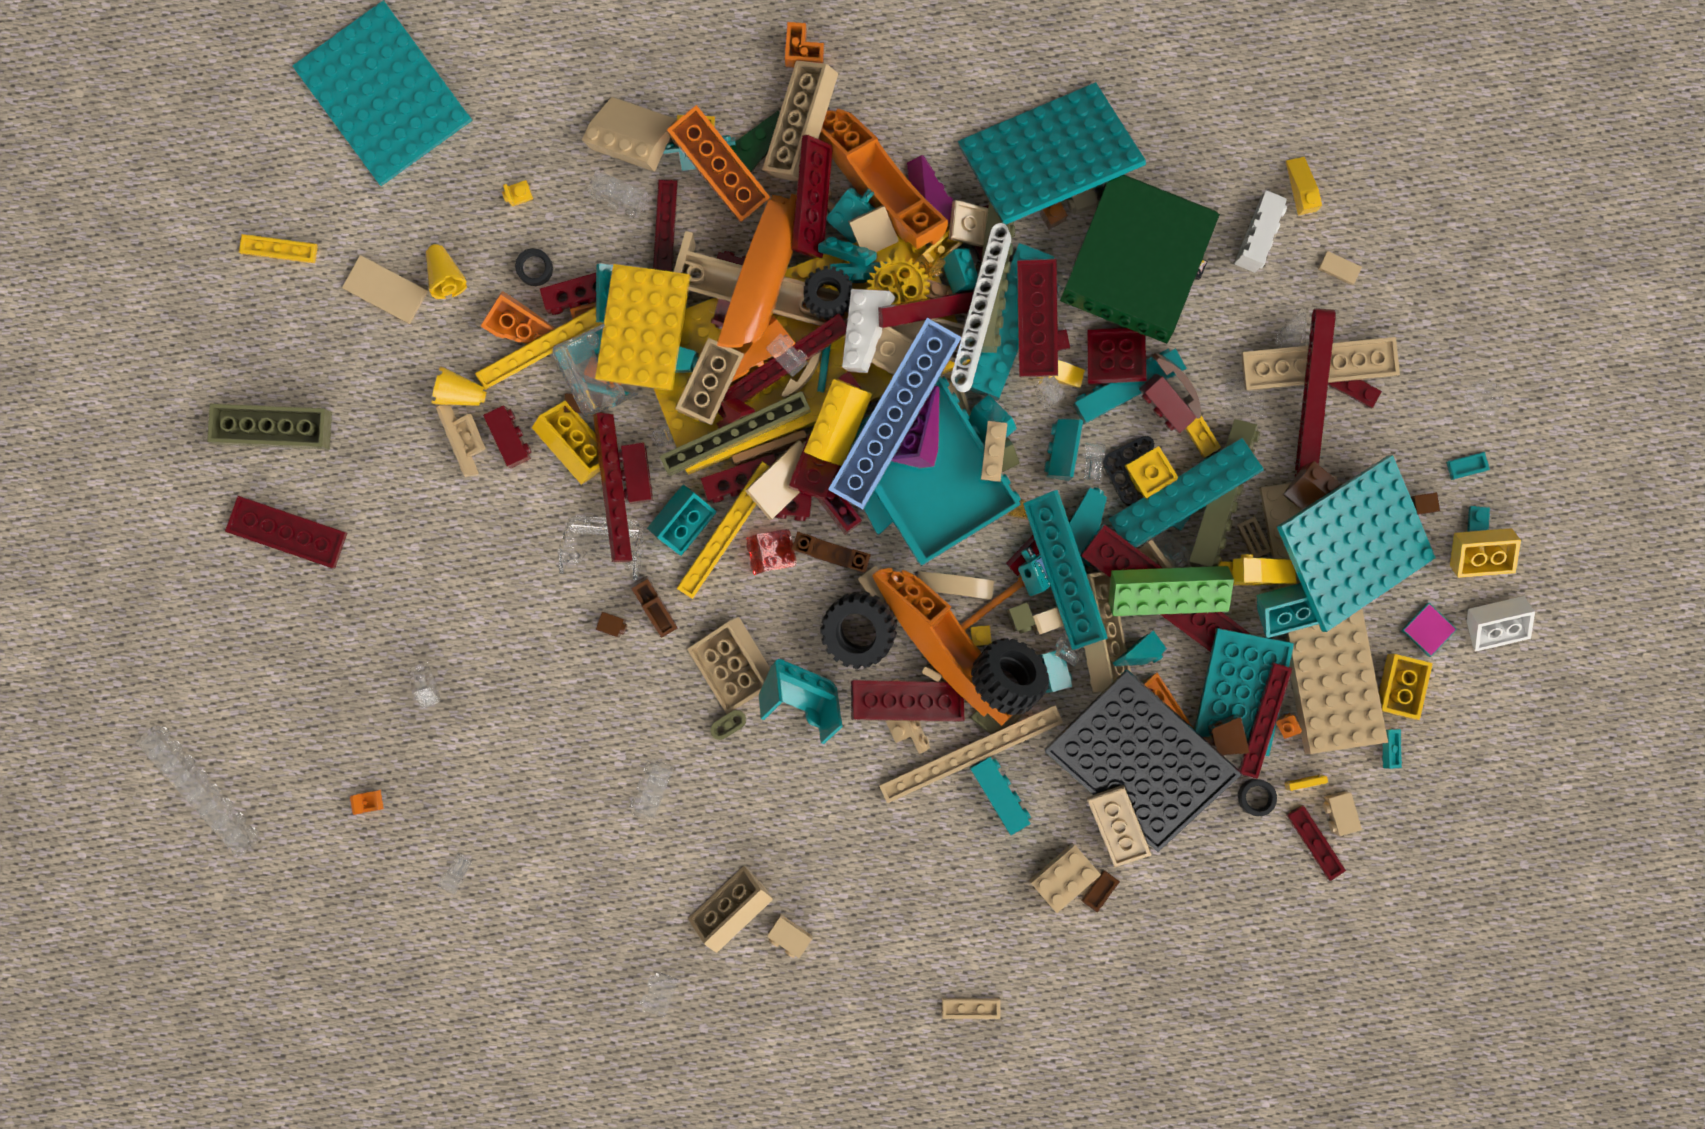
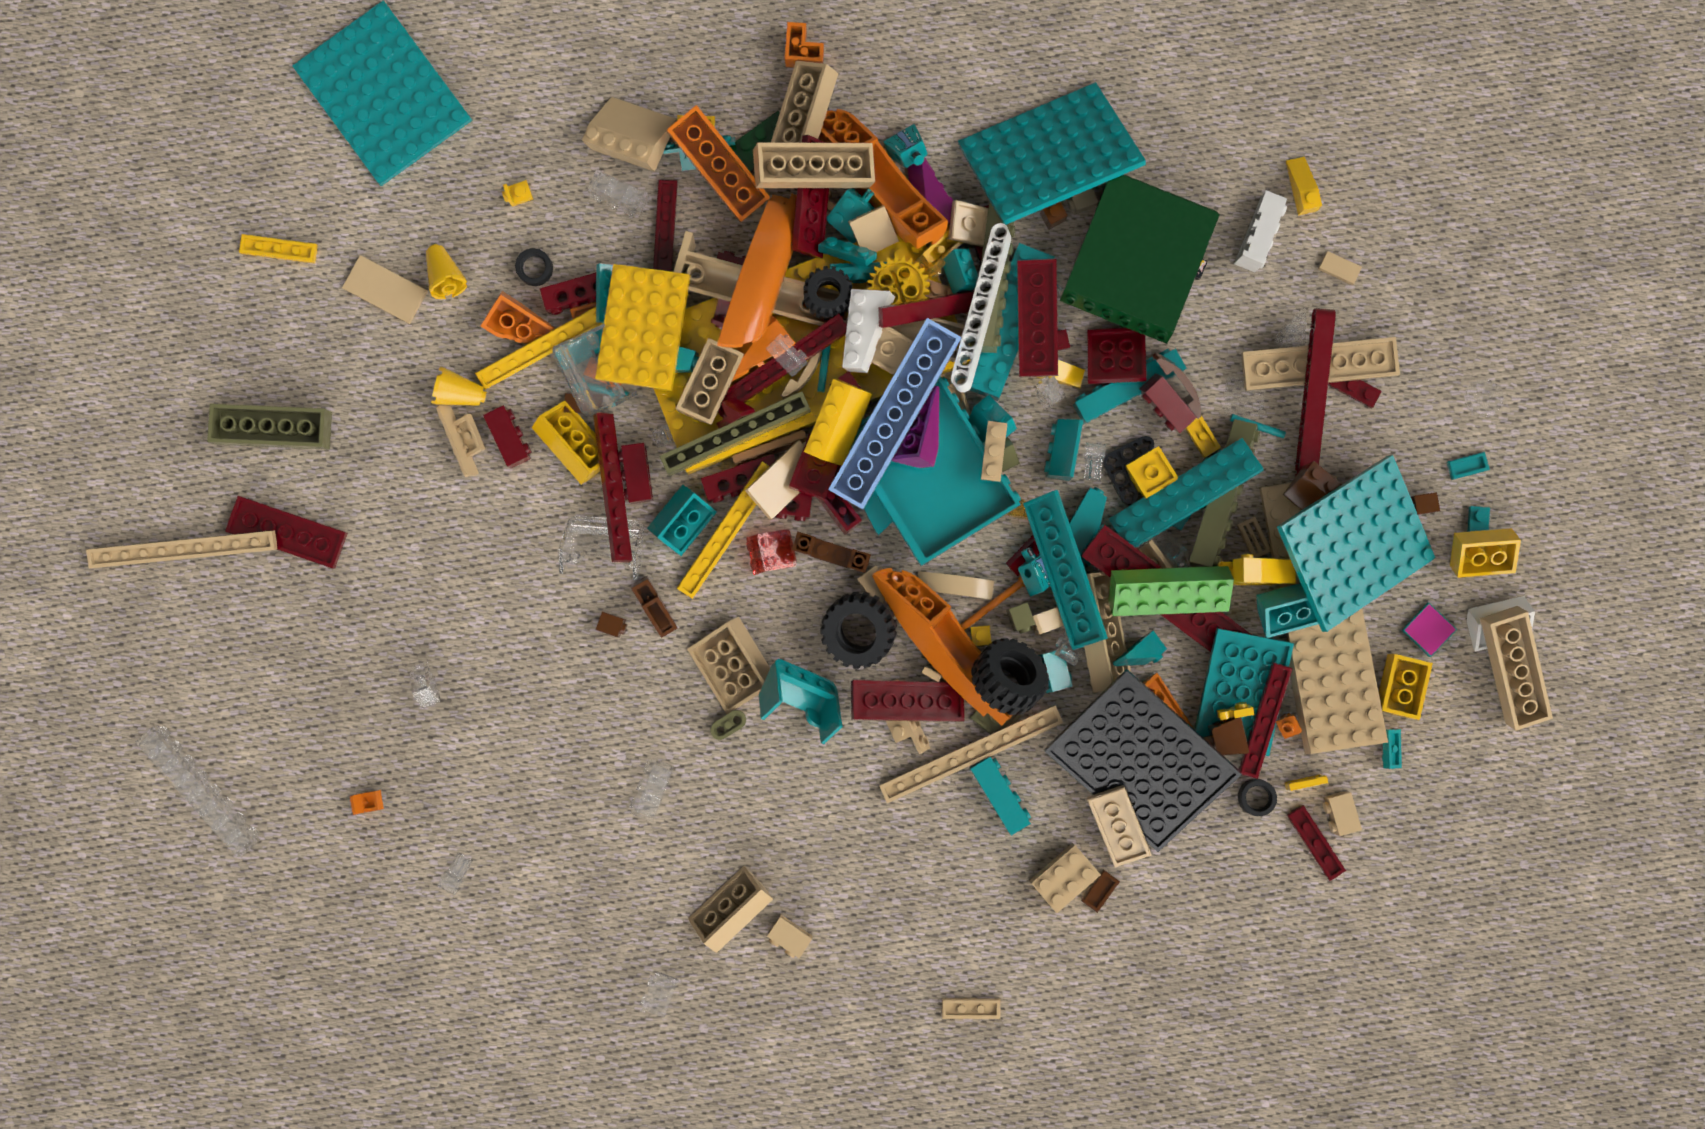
(181, 549): none -> tan plate
(813, 165): none -> tan brick
(906, 147): none -> teal torso
(1239, 710): none -> yellow plate
(1261, 427): none -> teal bar
(1516, 668): none -> tan brick

